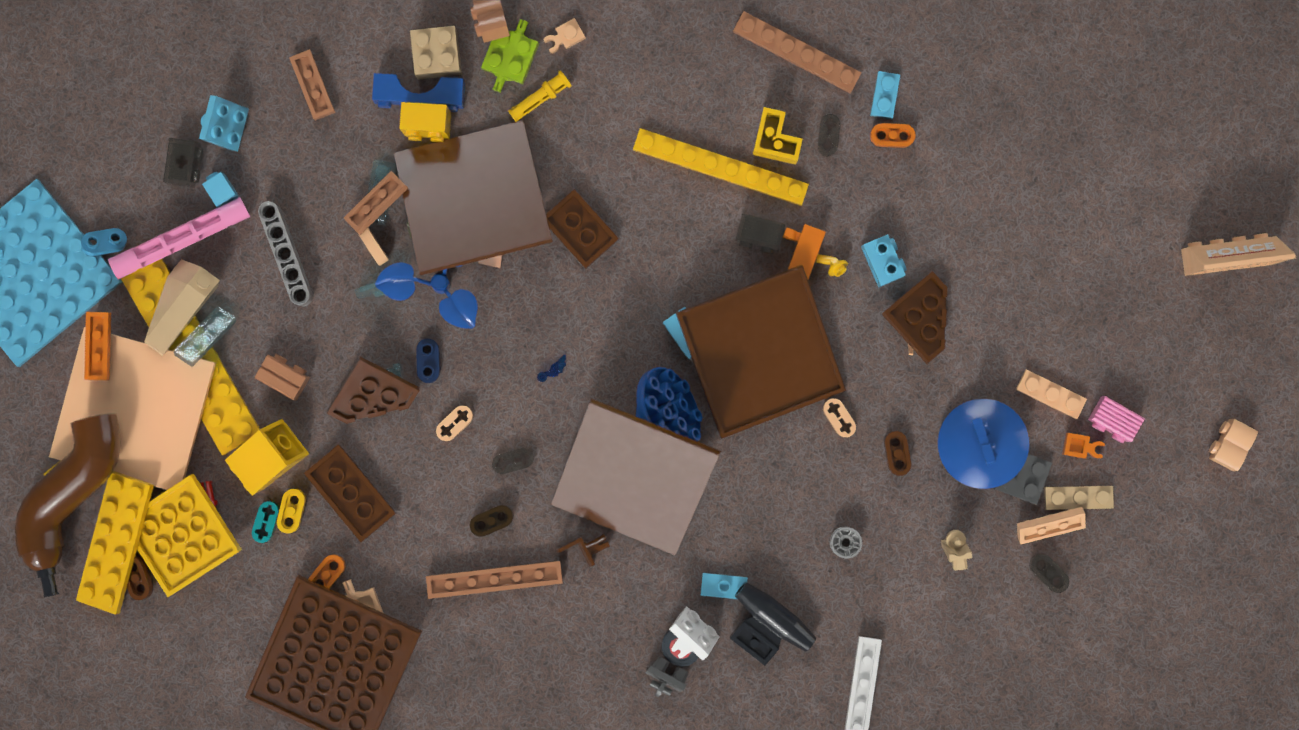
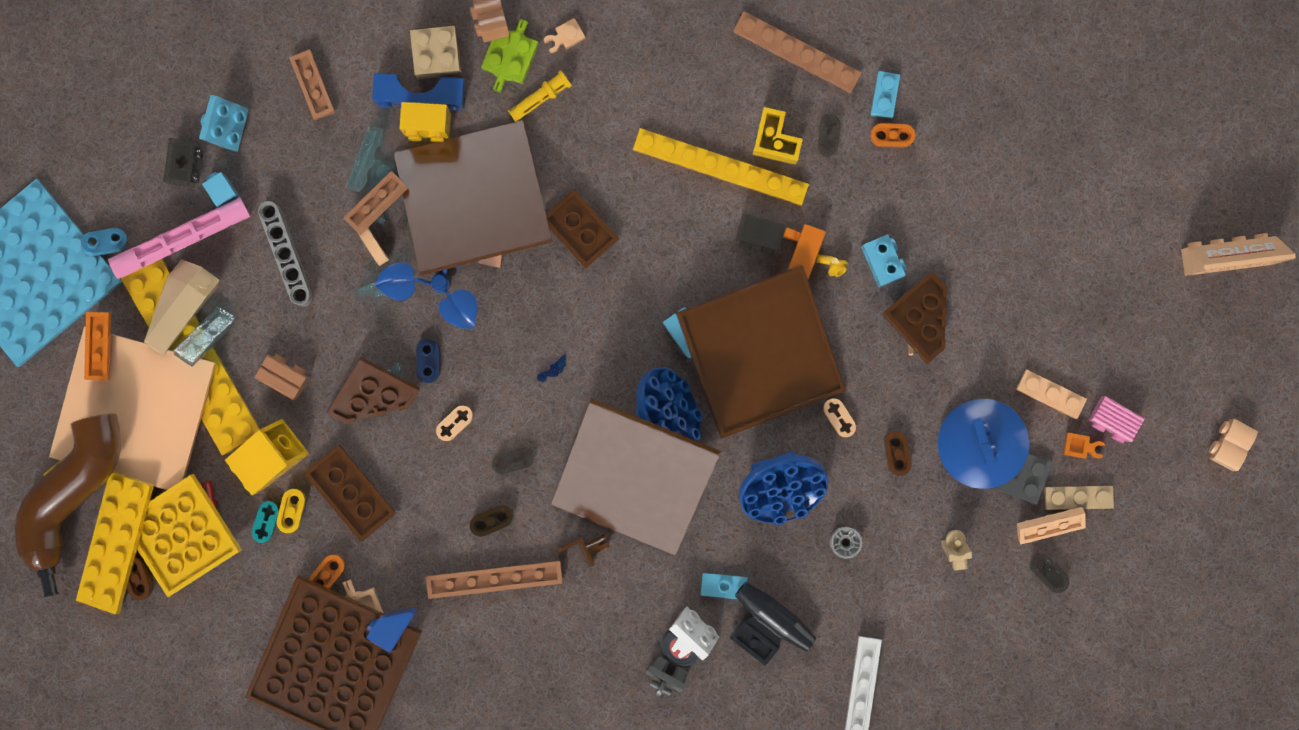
(365, 158): none -> clear light blue plate
(389, 628): none -> blue slope
(782, 486): none -> blue bracket

